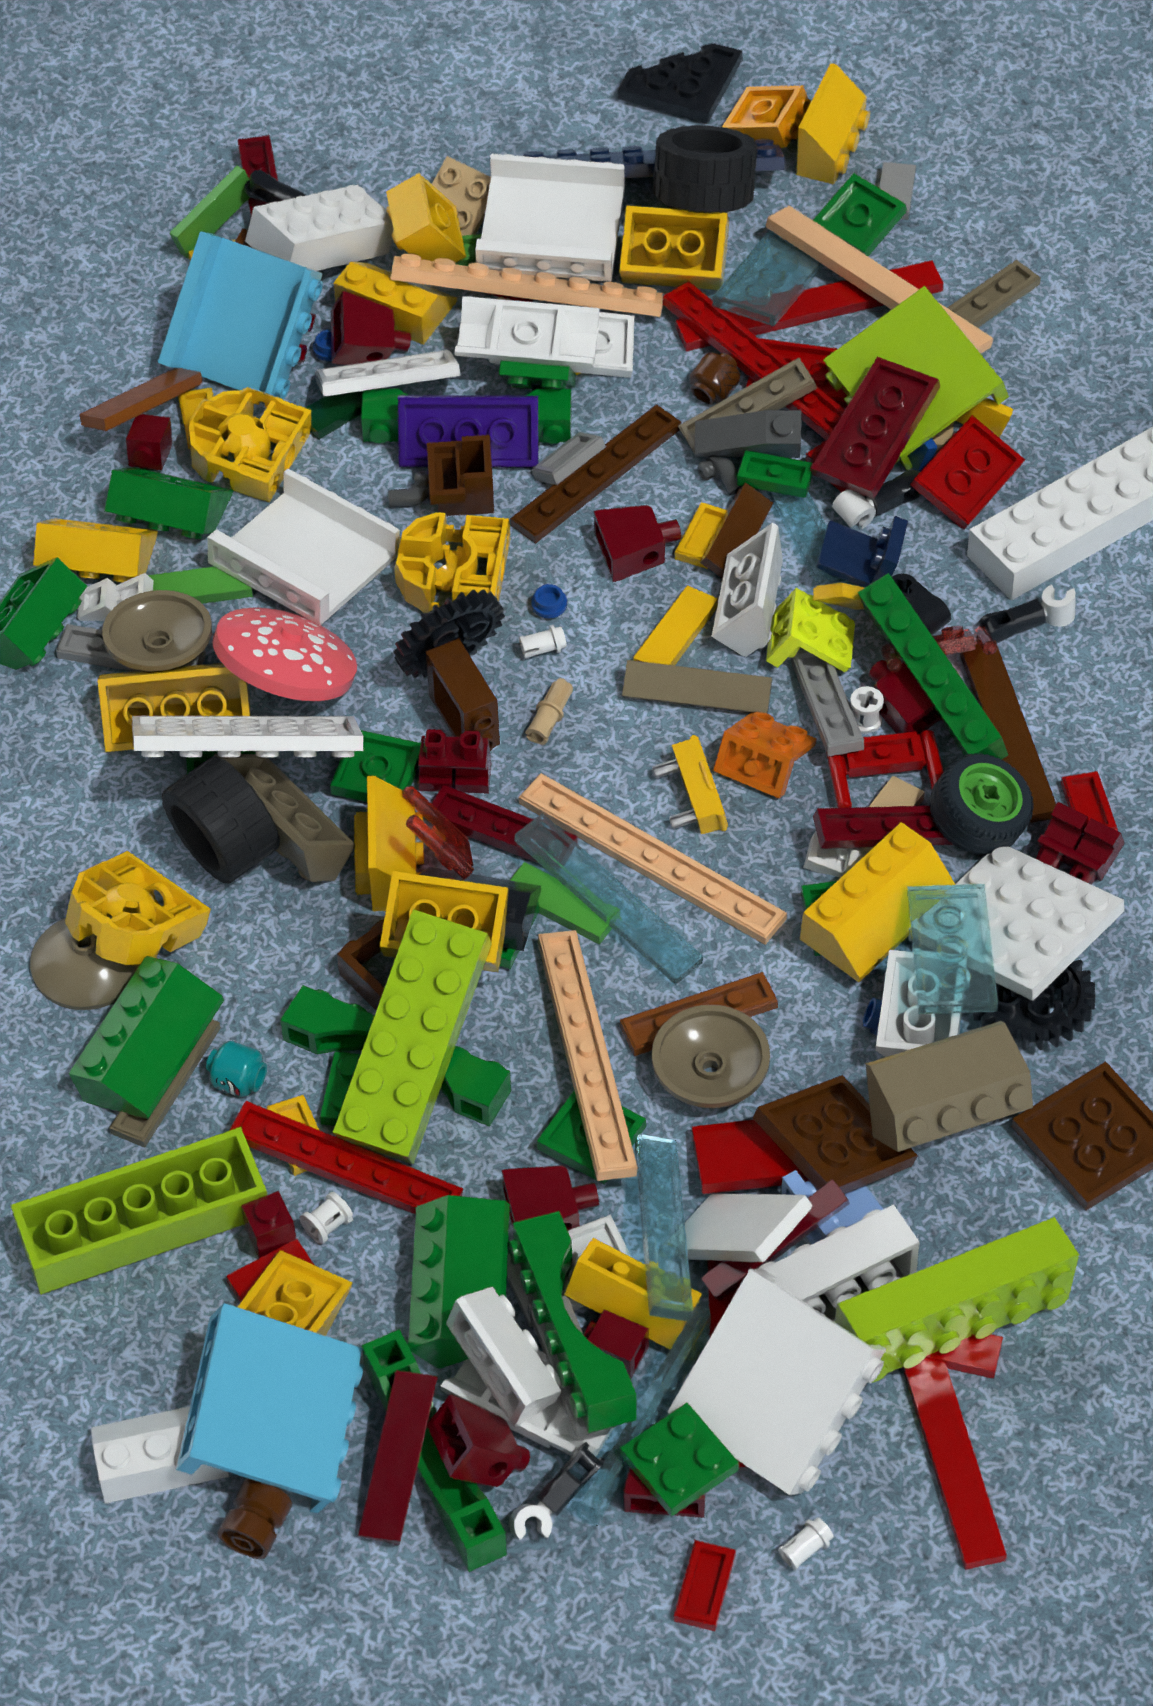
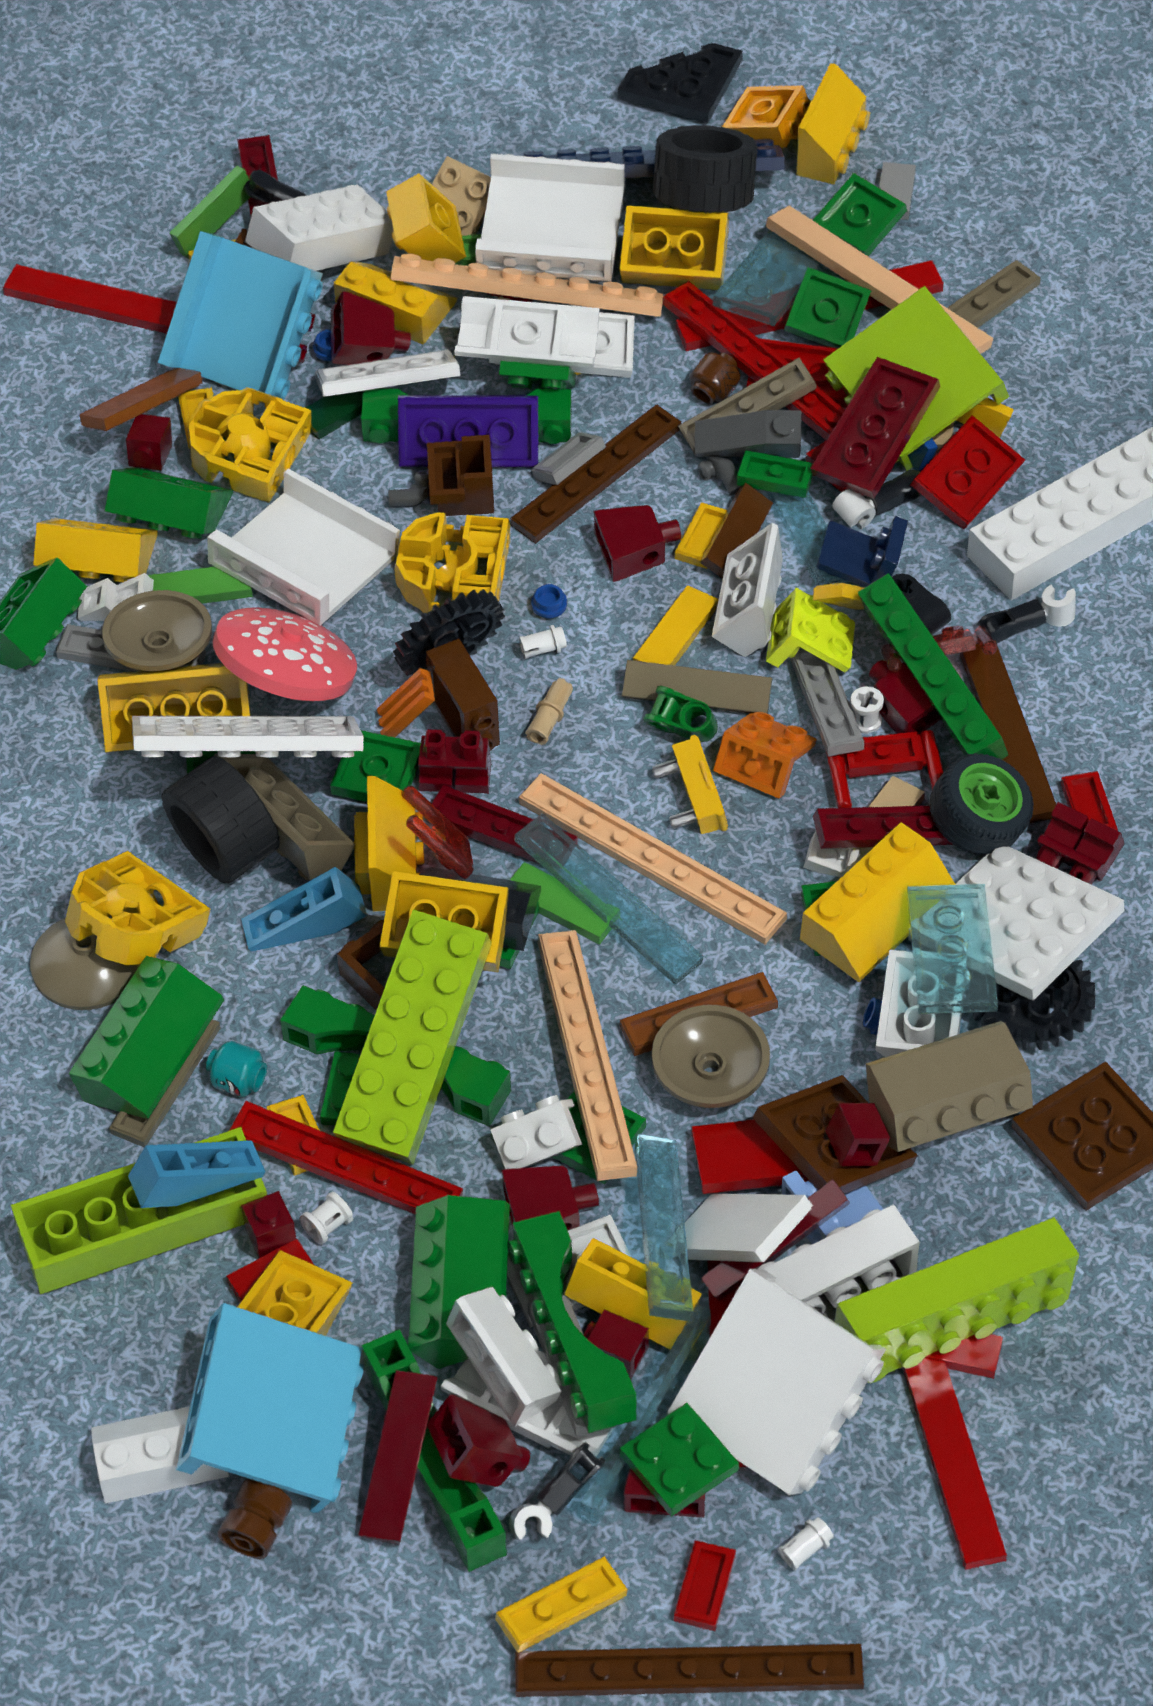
(90, 298): none -> red tile
(189, 1171): none -> dark azure slope
(306, 912): none -> dark azure slope
(406, 703): none -> orange tile
(537, 1135): none -> white bracket
(561, 1604): none -> yellow tile
(675, 712): none -> green piece
(689, 1670): none -> reddish brown tile
(827, 309): none -> green plate
(857, 1134): none -> dark red brick

